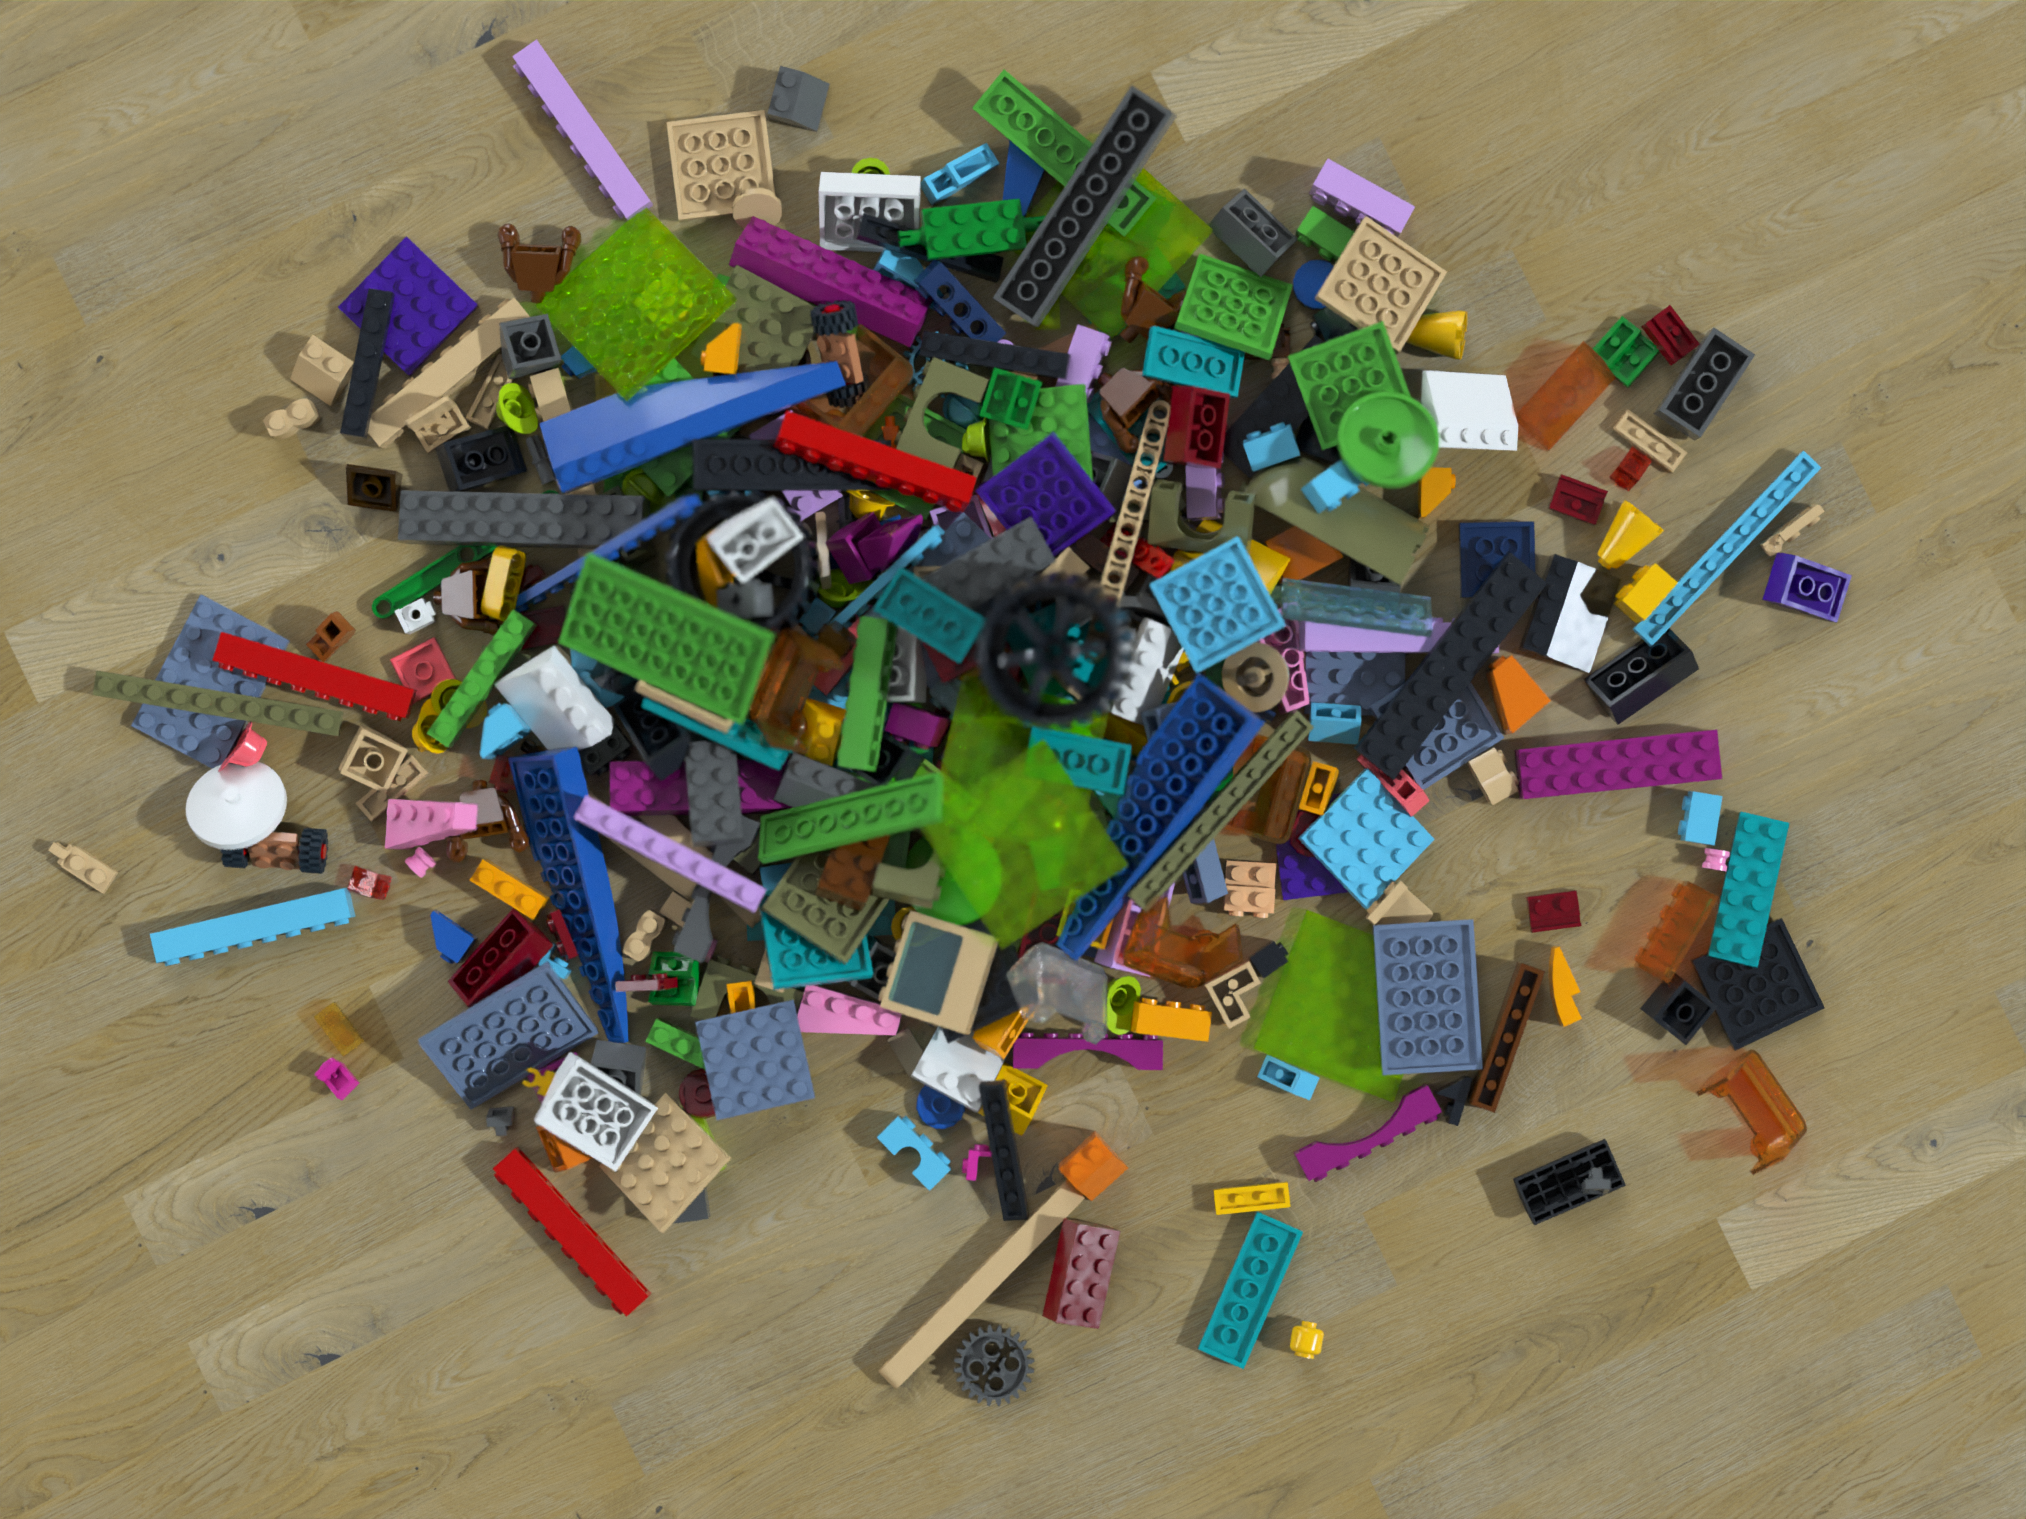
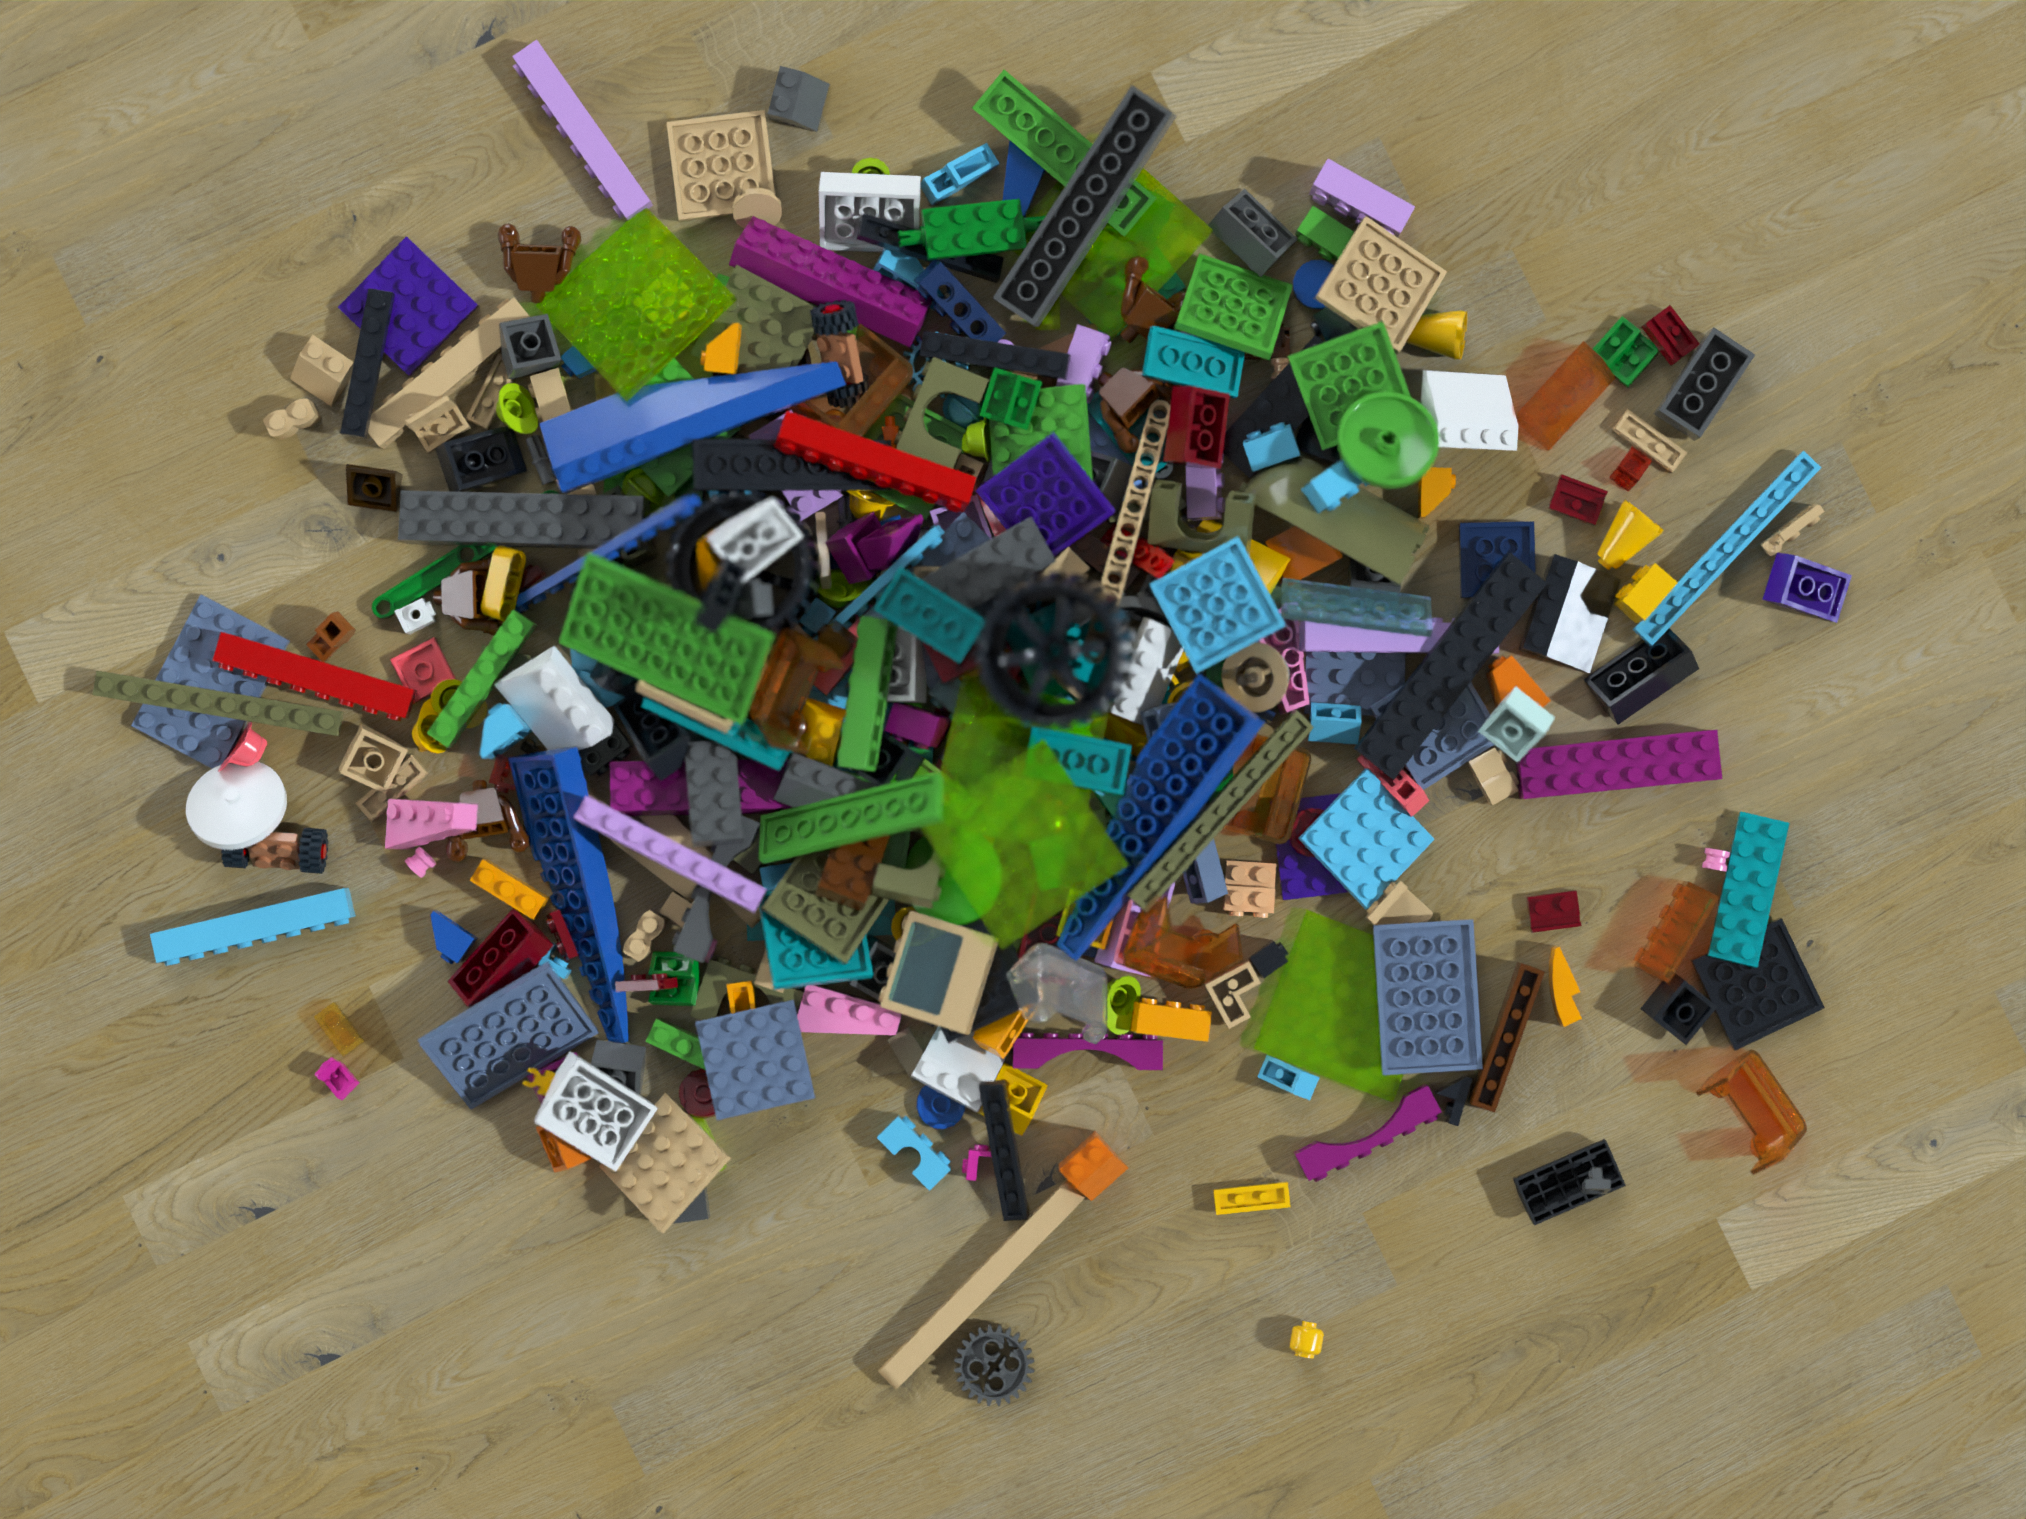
(84, 866): tan hinge -> none
(369, 883): clear red bracket -> none
(500, 1119): dark grey tile -> none
(549, 626): dark red plate -> none
(571, 1231): red brick -> none
(720, 595): none -> black brick
(1081, 1273): brick -> none
(1250, 1290): teal plate -> none
(1319, 788): light orange slope -> none
(1516, 724): none -> light aqua slope
(1700, 818): medium azure brick -> none

